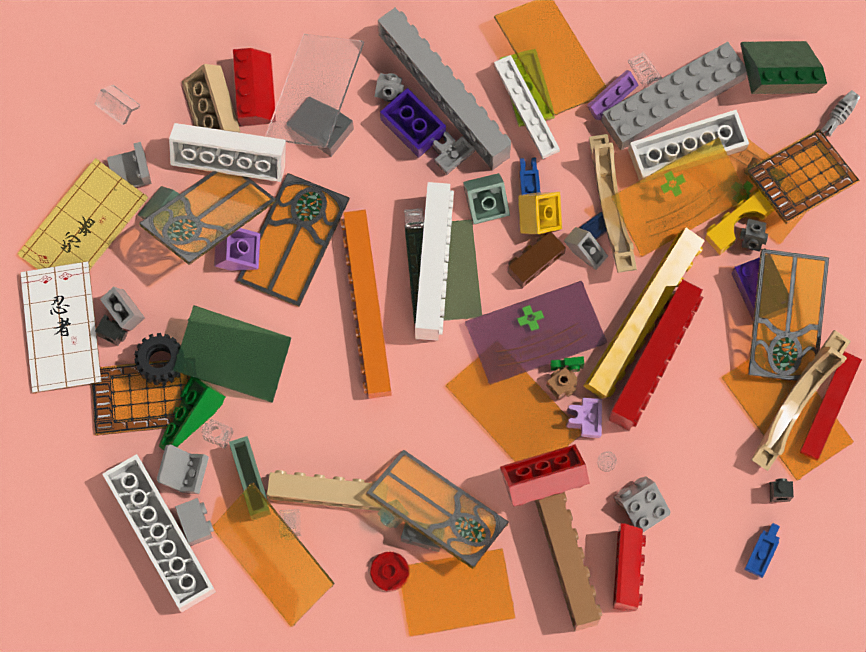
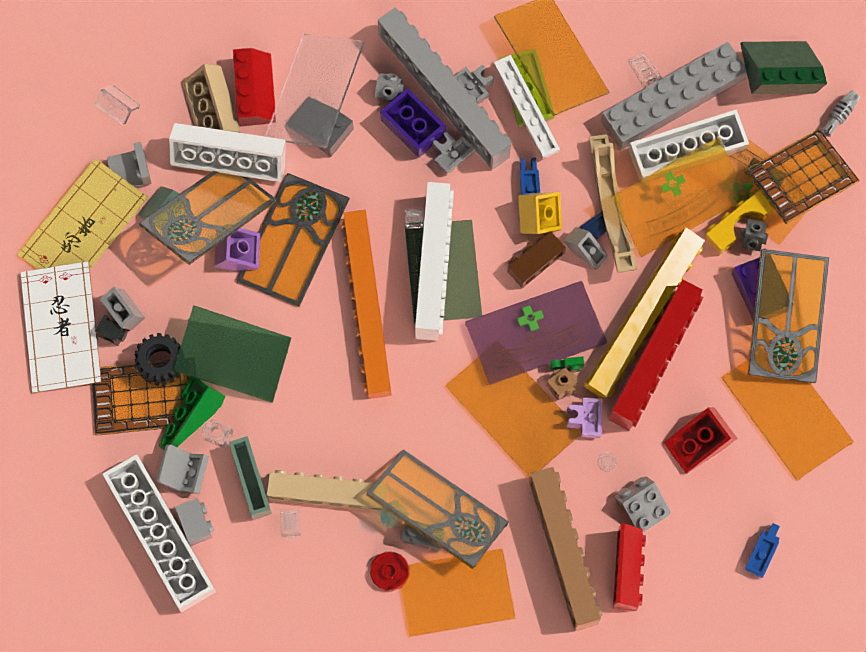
(272, 555): clear yellow piece -> none
(475, 82): none -> light grey plate
(486, 198): sand green slope -> none
(545, 475): red slope -> none
(613, 94): medium lavender plate -> none
(700, 439): none -> red slope
(781, 490): pearl dark grey brick -> none
(814, 374): tan slope -> none
(830, 407): red tile -> none

